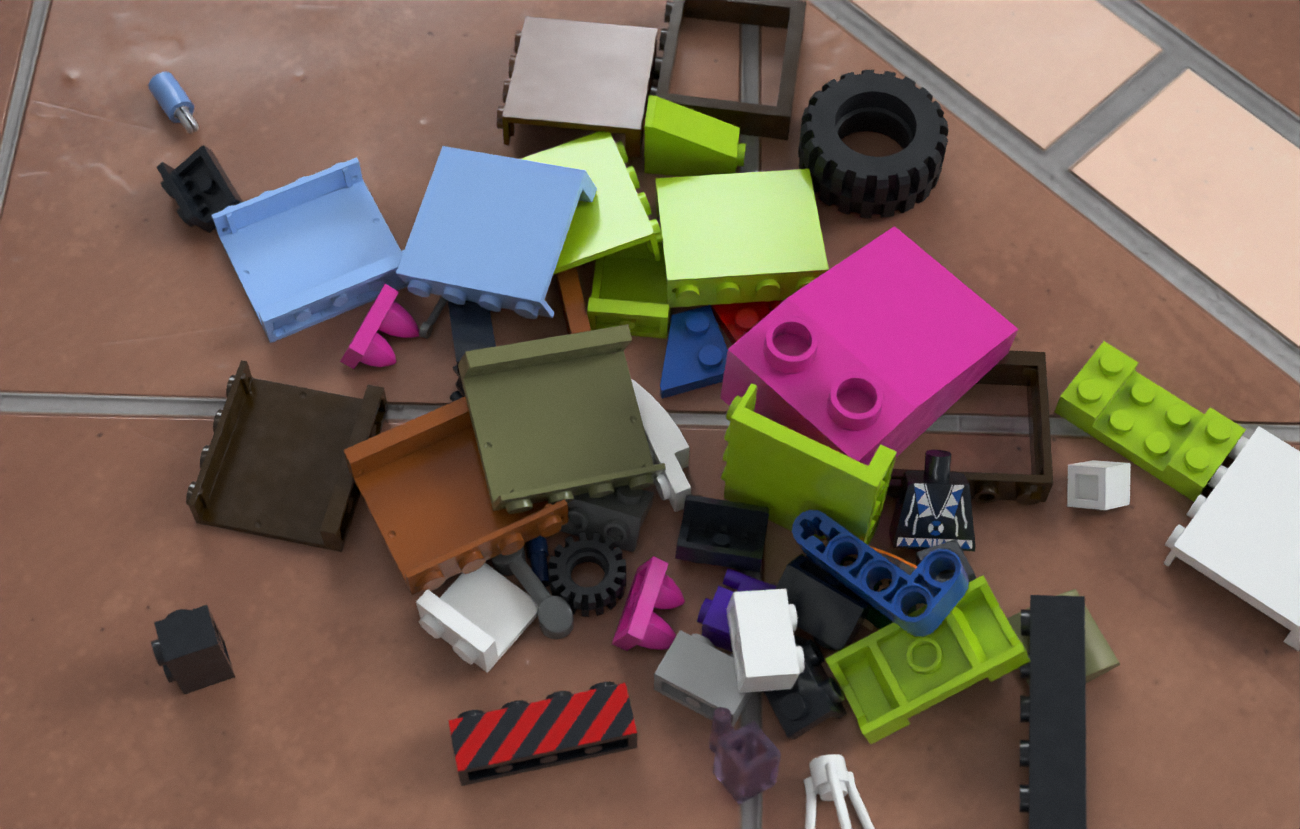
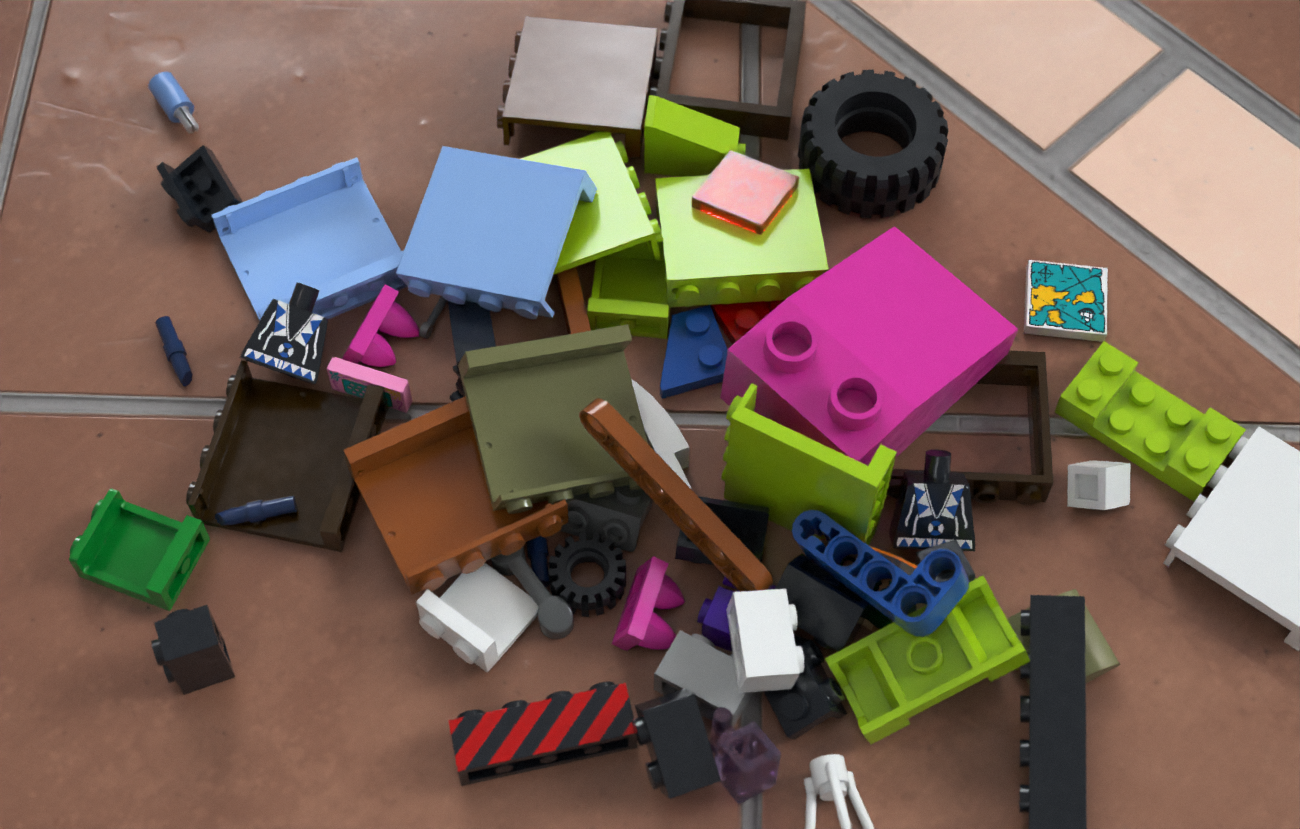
(138, 550): none -> green panel
(174, 350): none -> dark blue piece
(257, 511): none -> dark blue piece
(289, 336): none -> torso
(354, 378): none -> bright pink tile
(674, 497): none -> dark orange beam
(675, 743): none -> black brick
(745, 192): none -> clear red tile
(1066, 301): none -> tile

